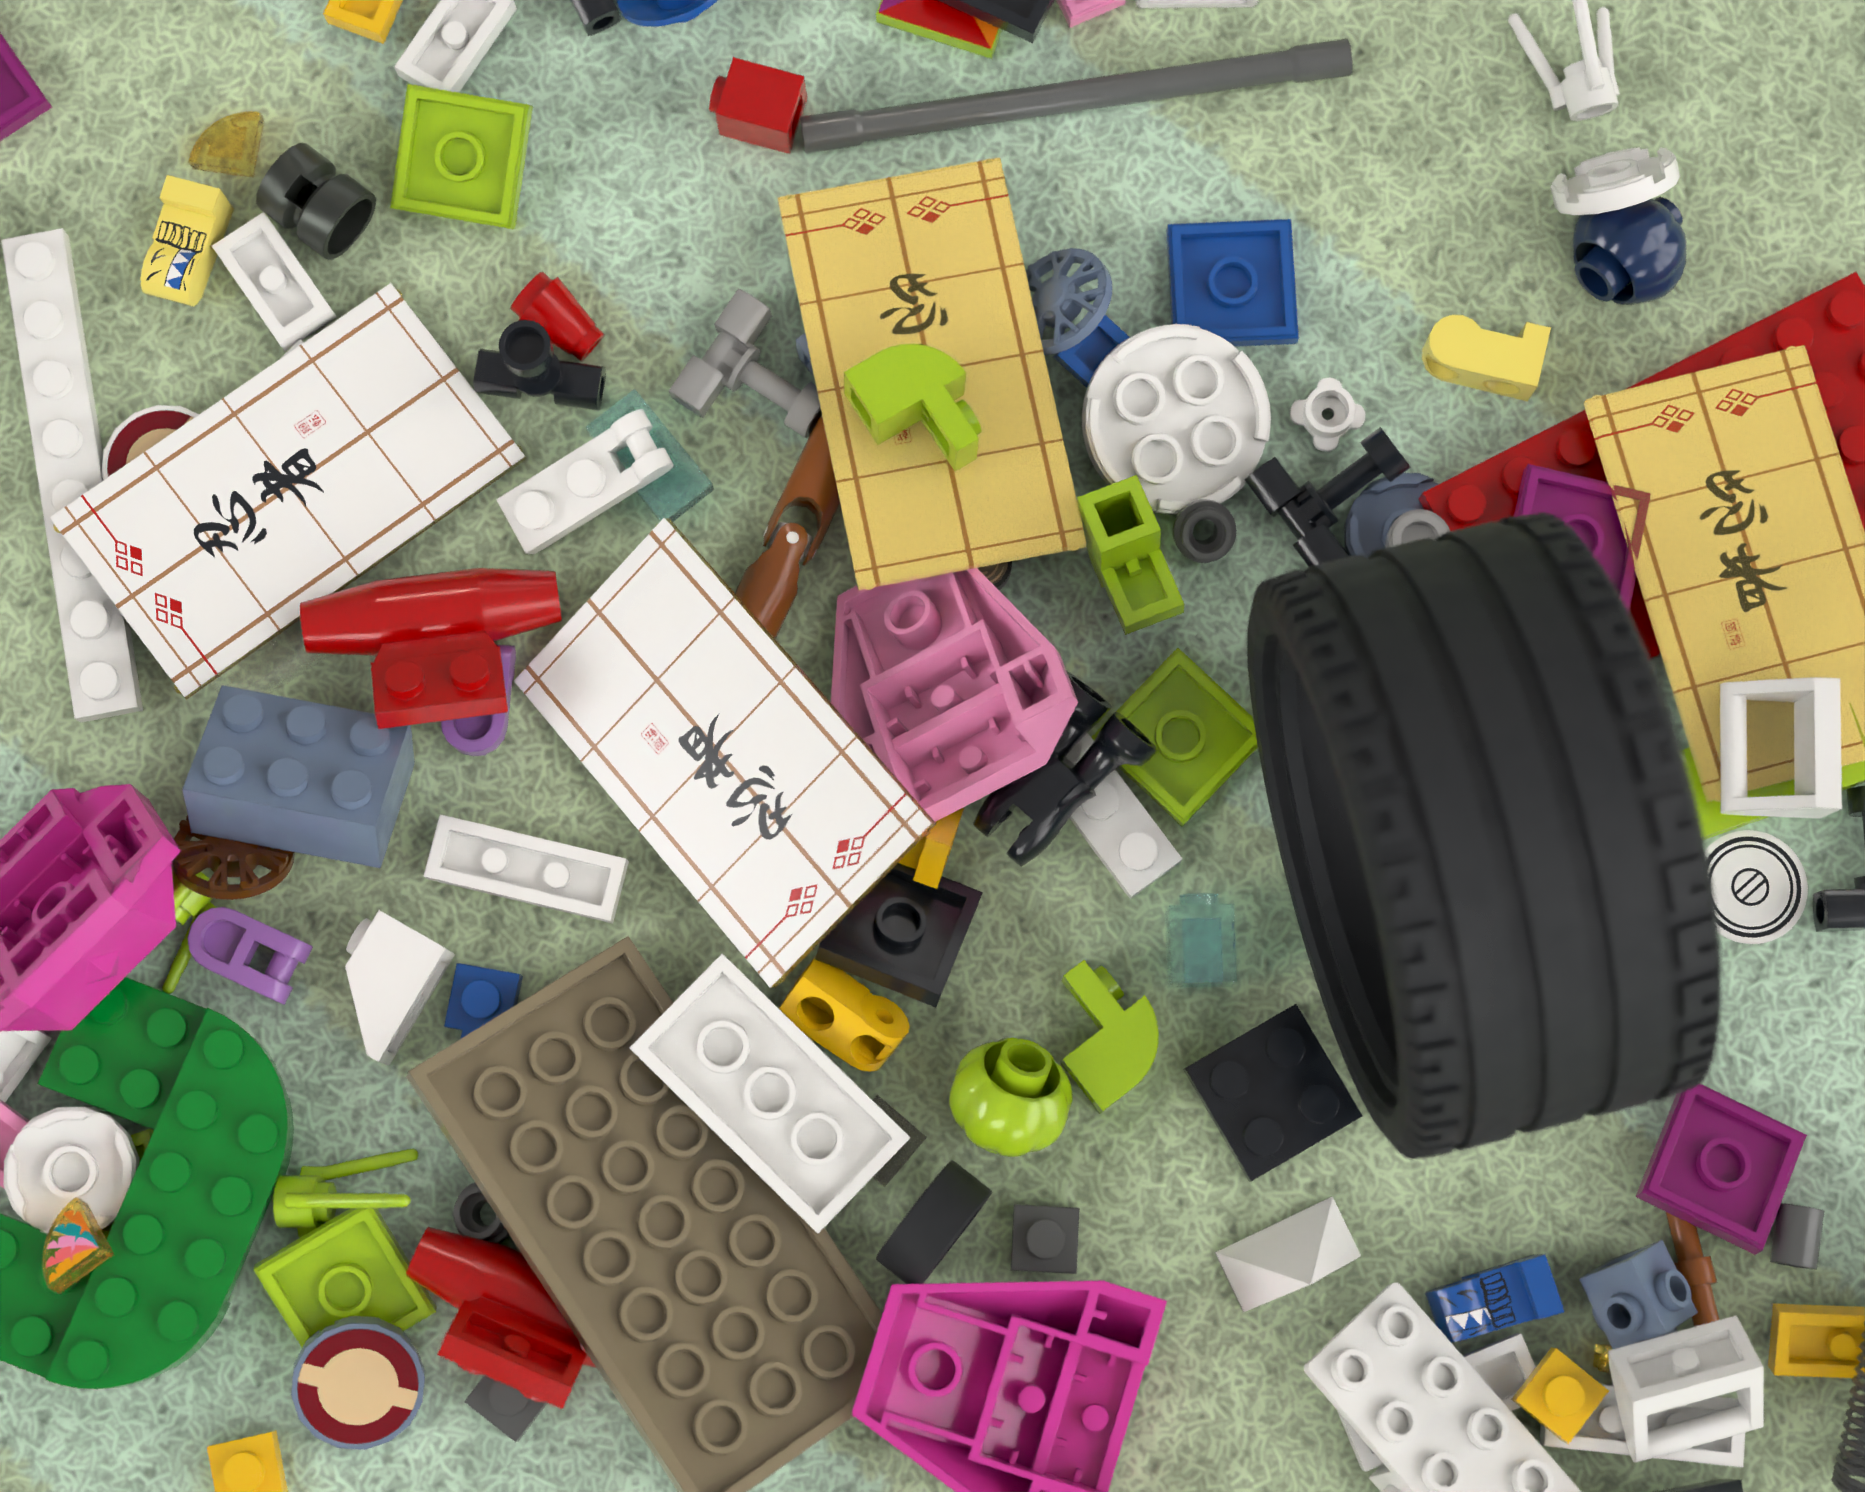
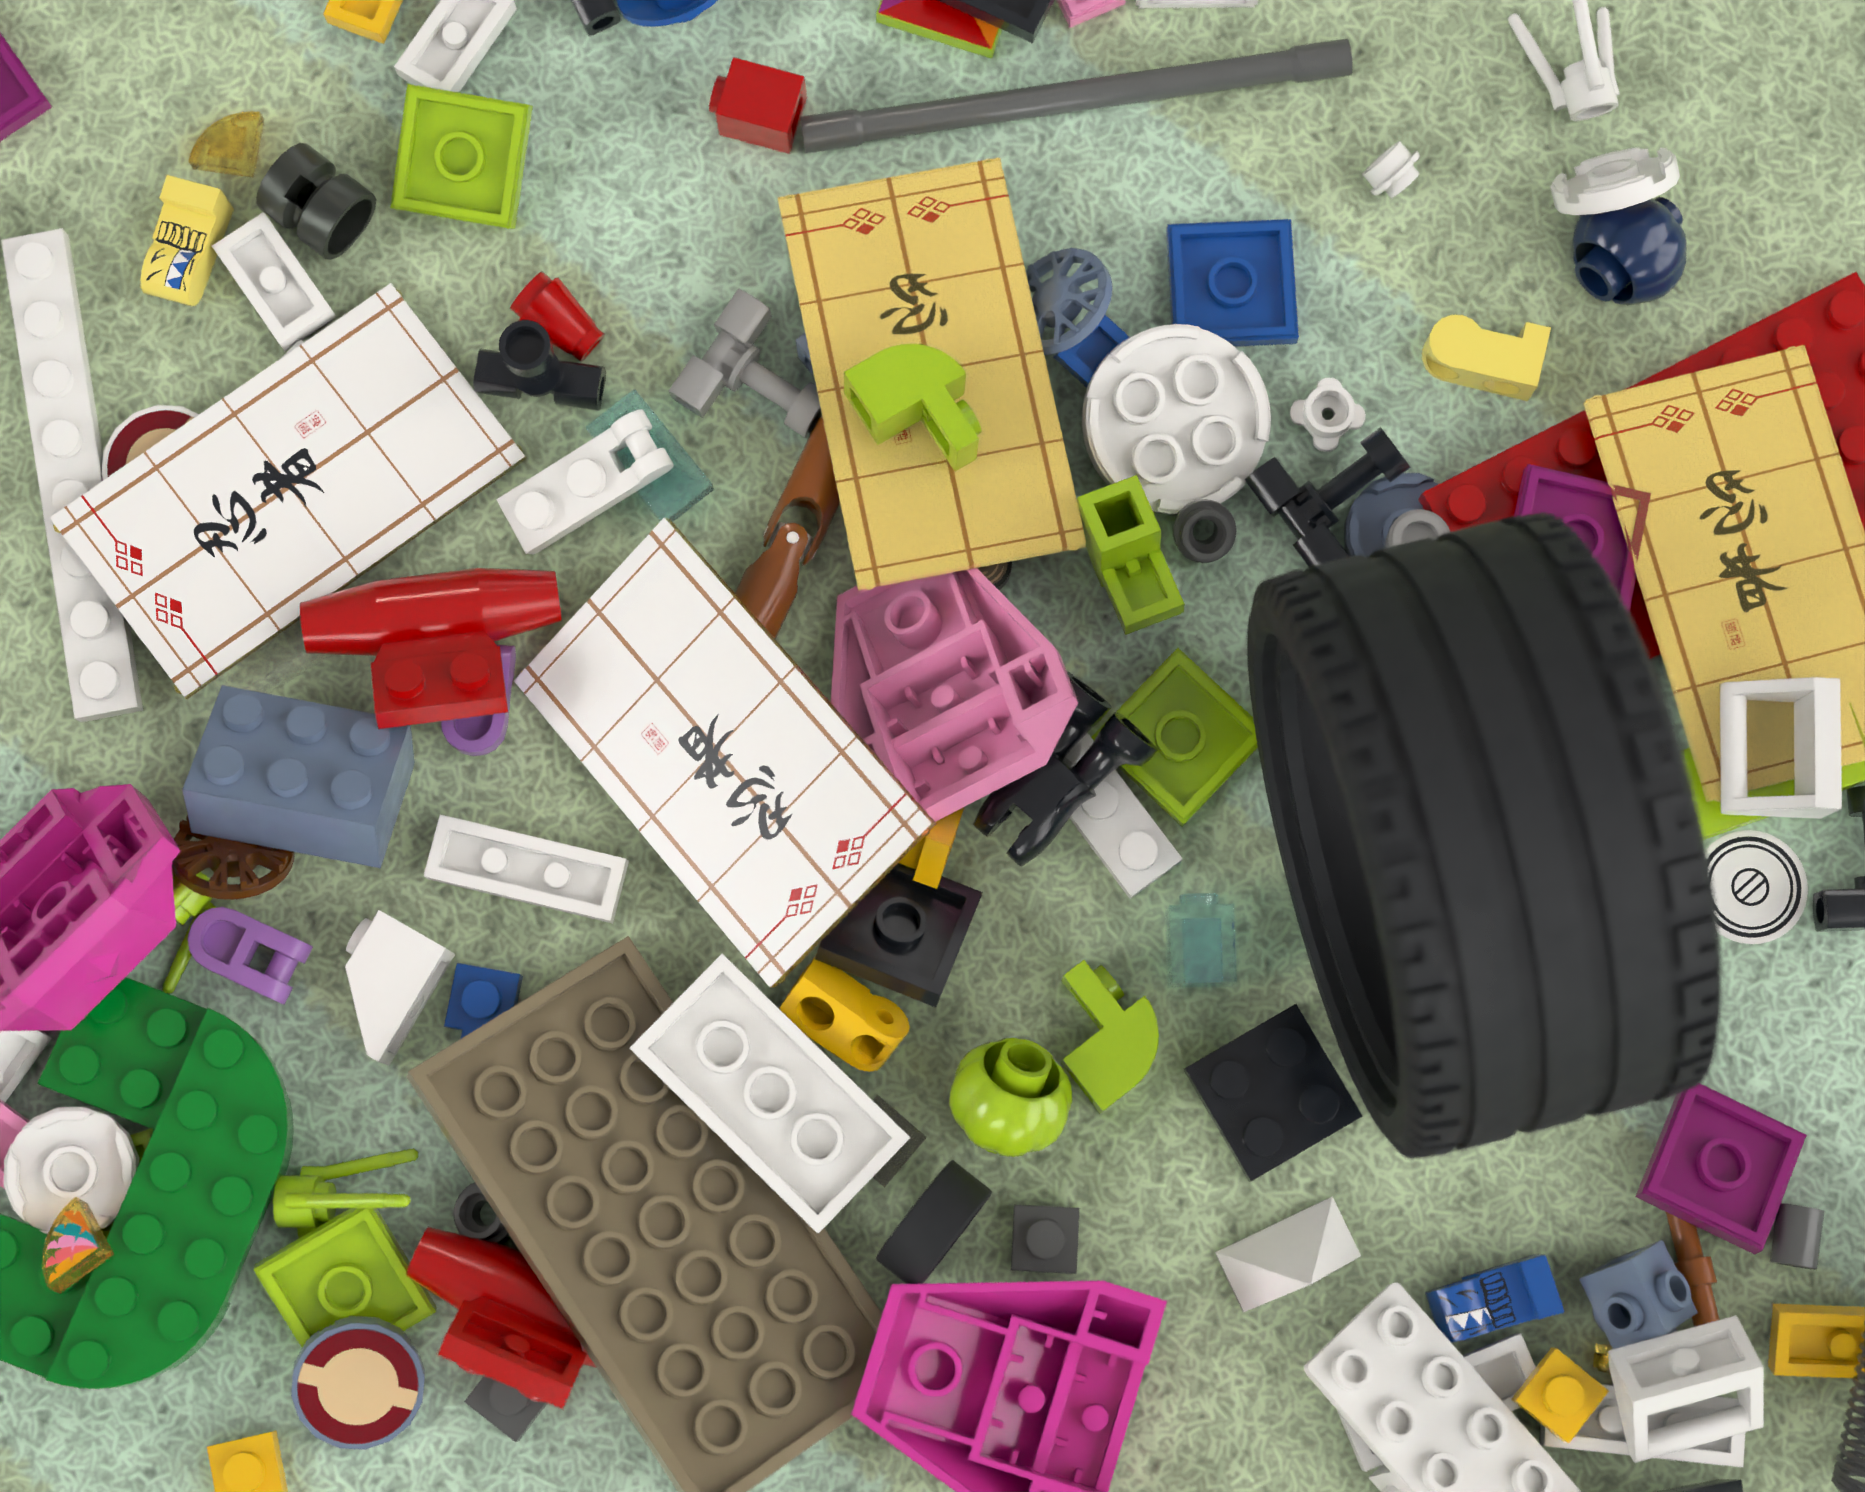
(1392, 170): none -> white plate

